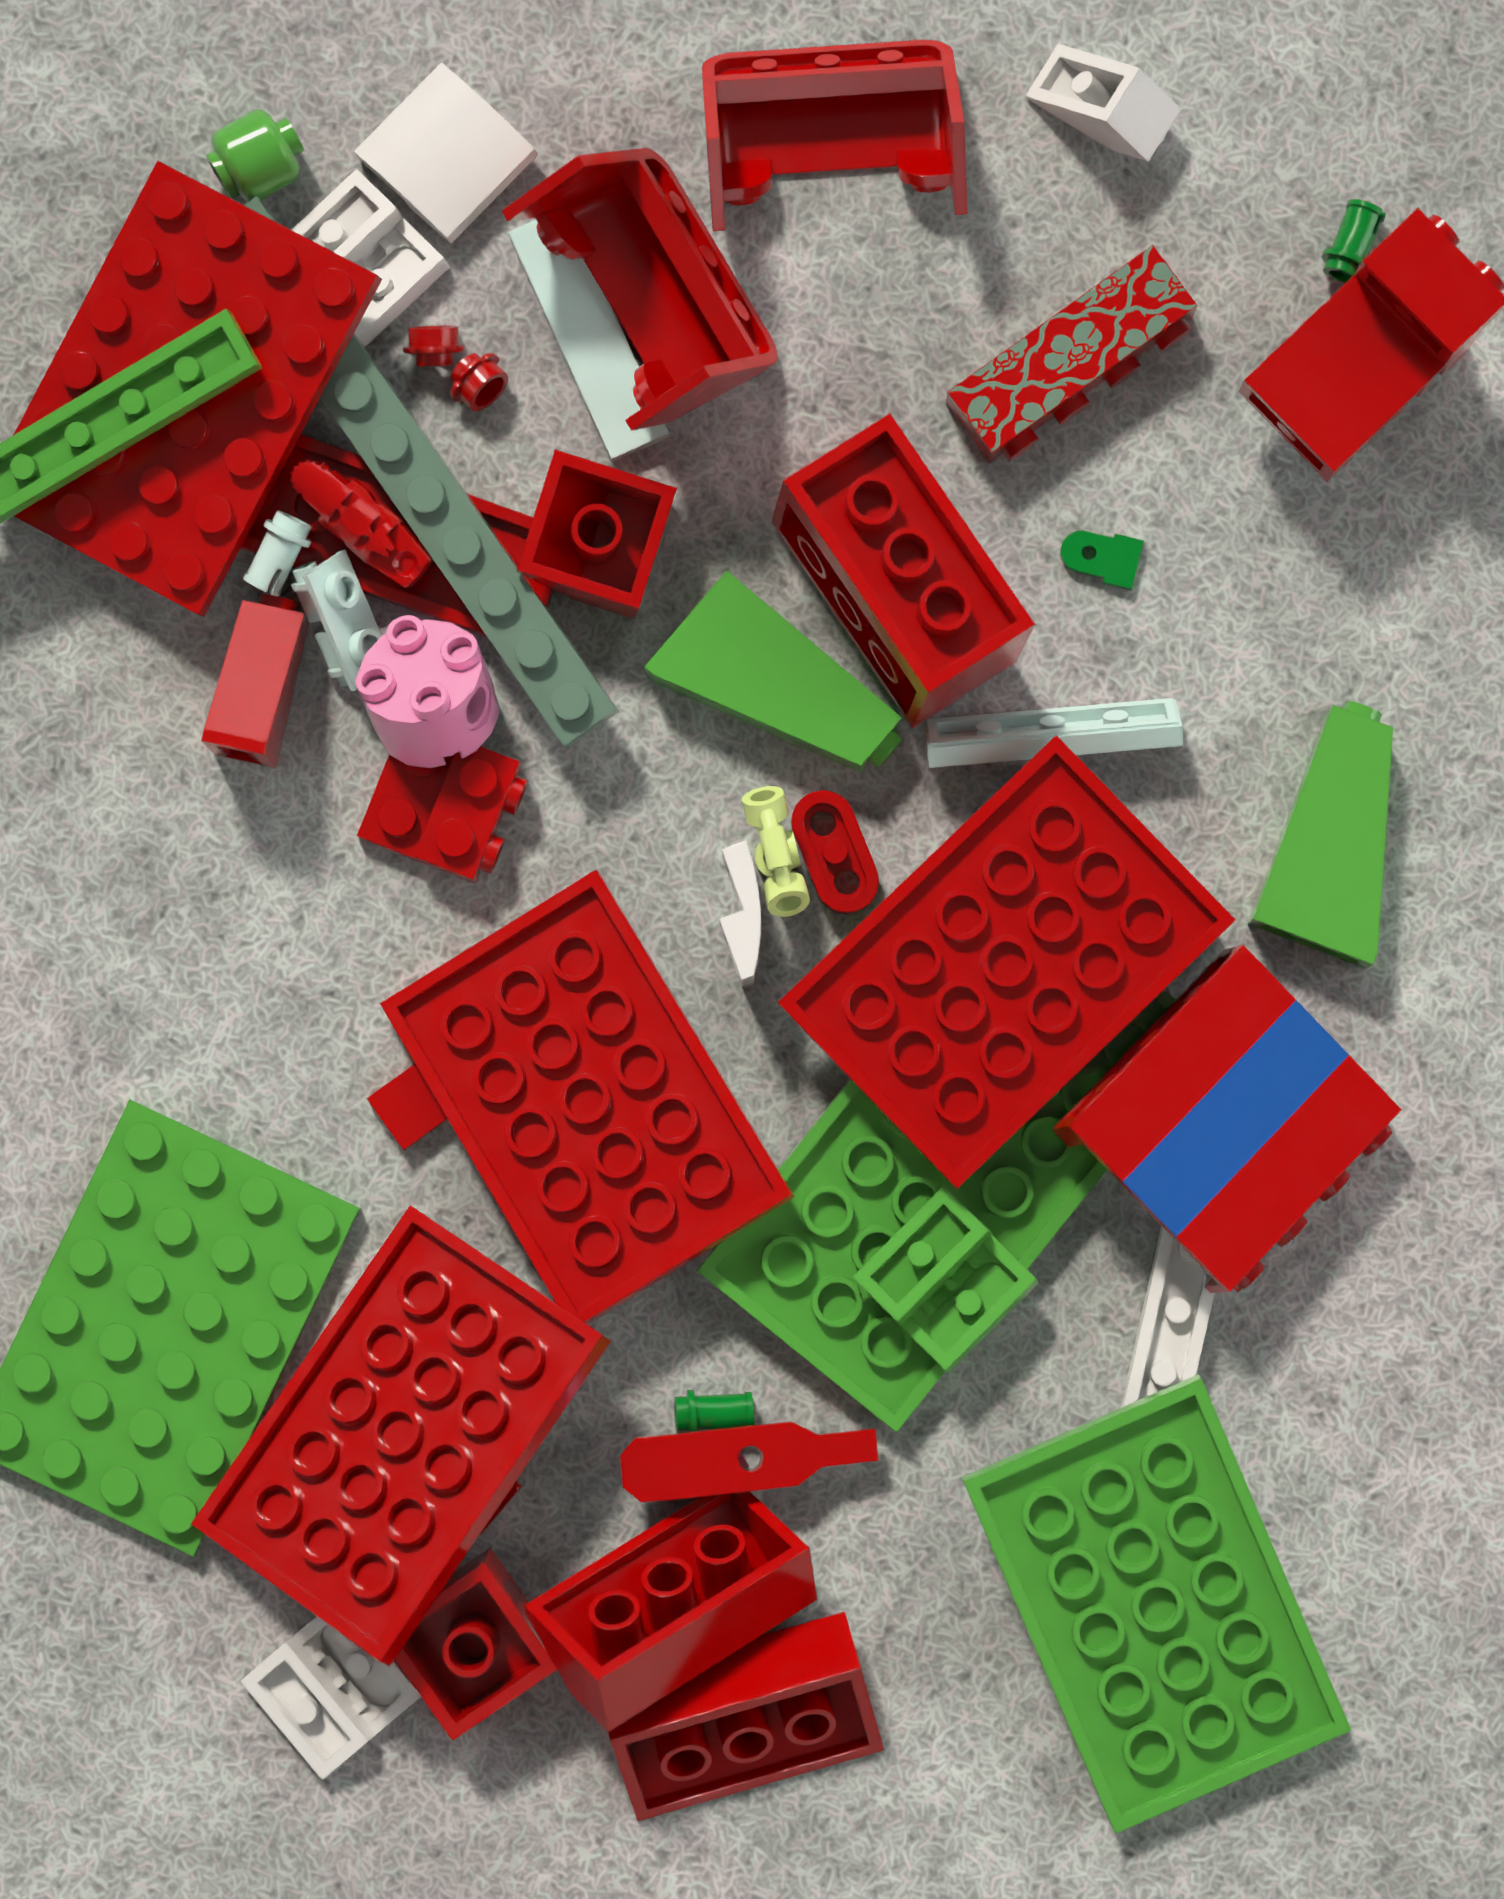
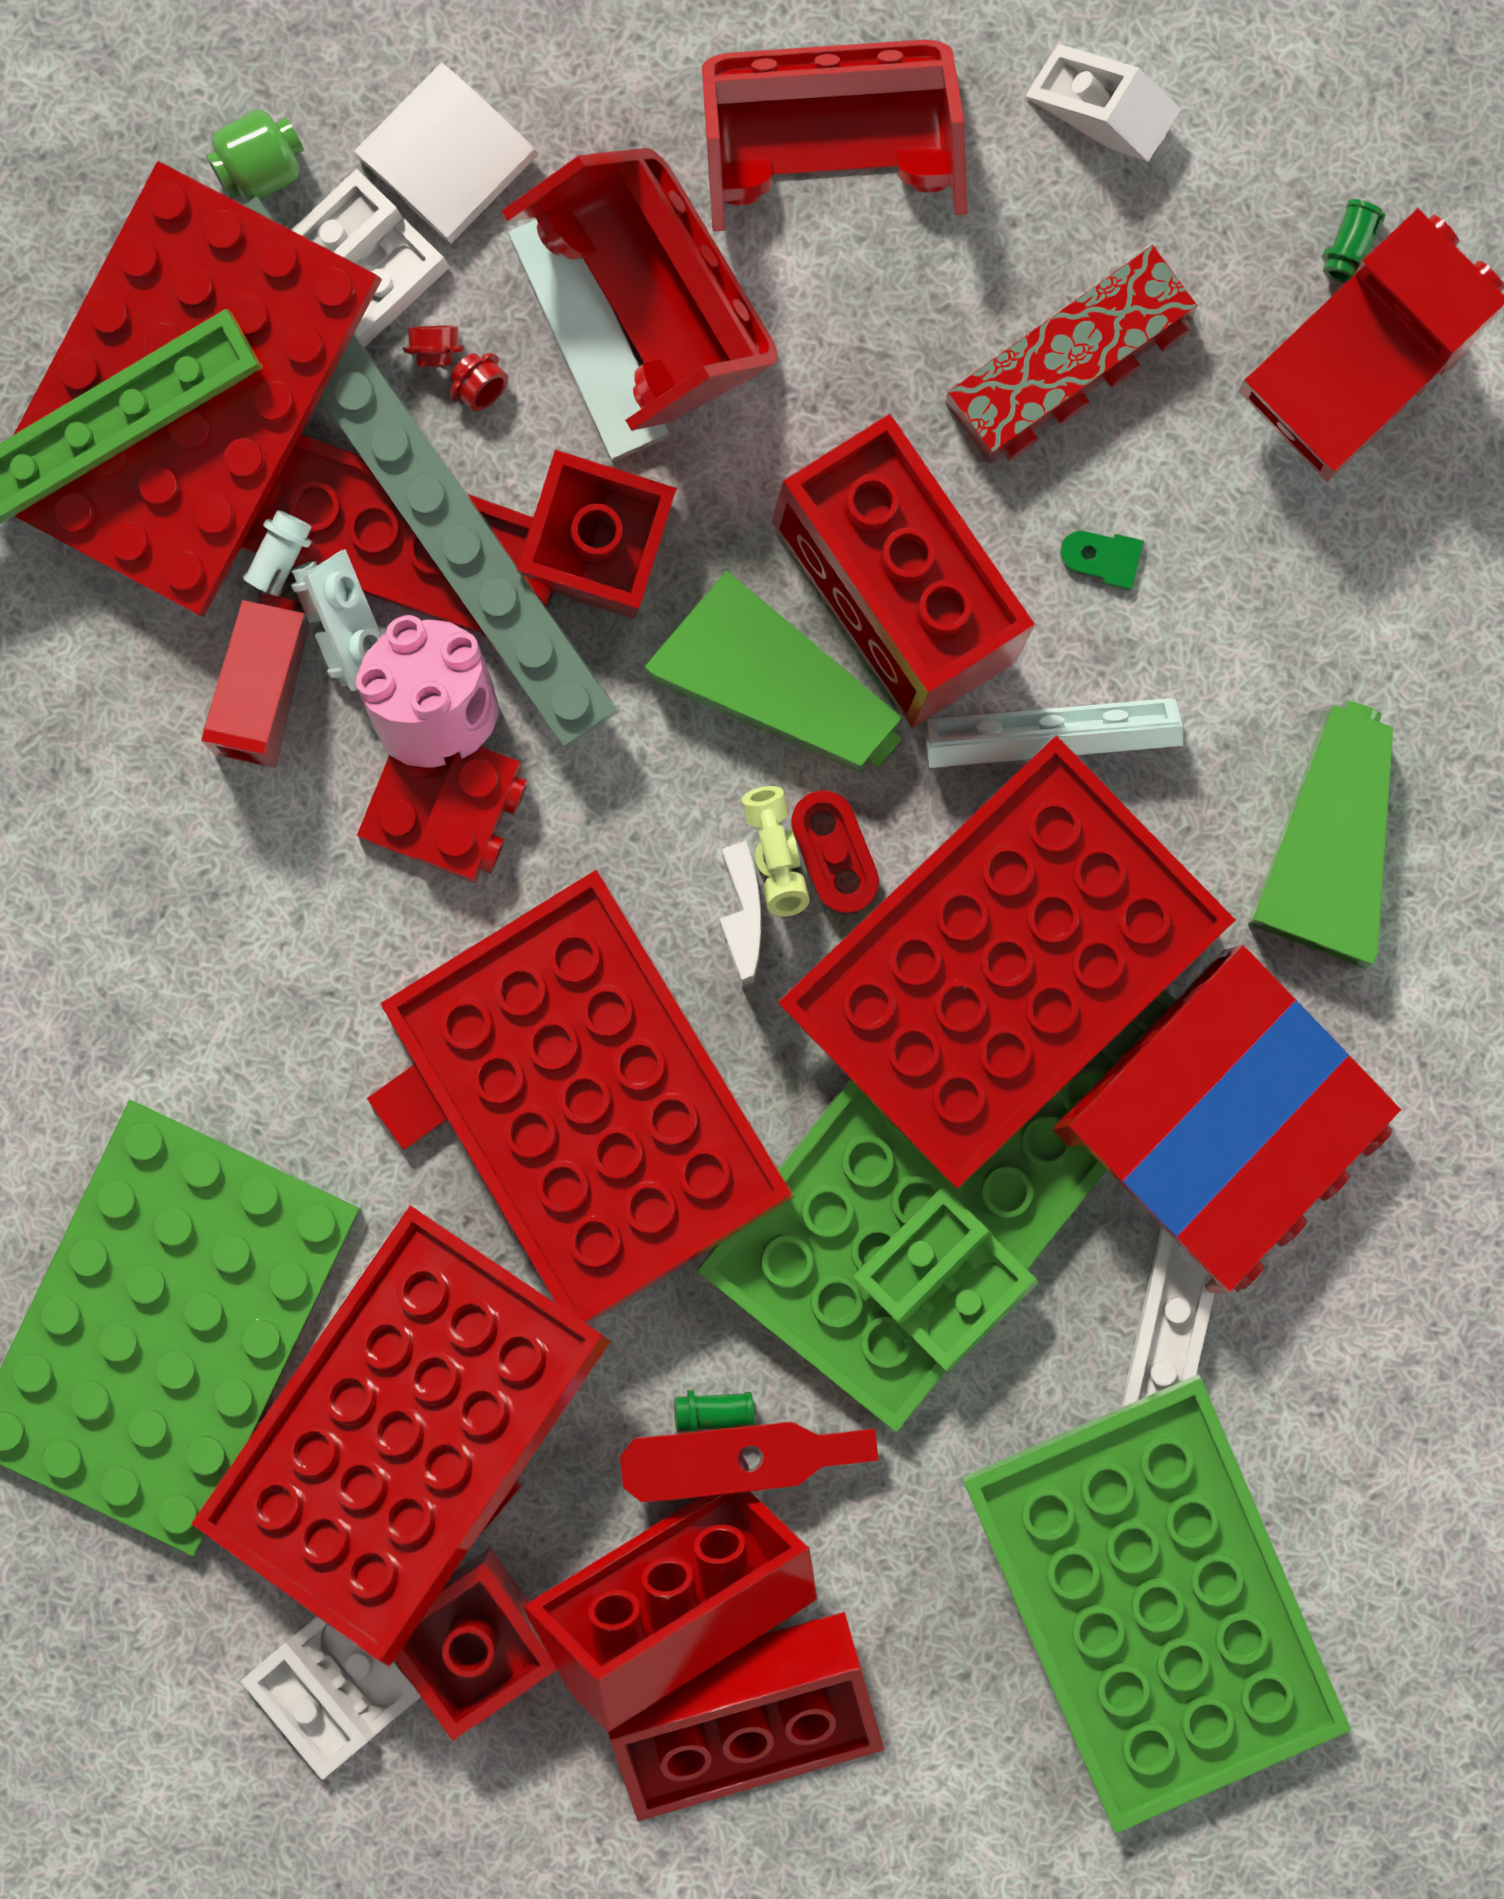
(362, 522): red hinge -> none

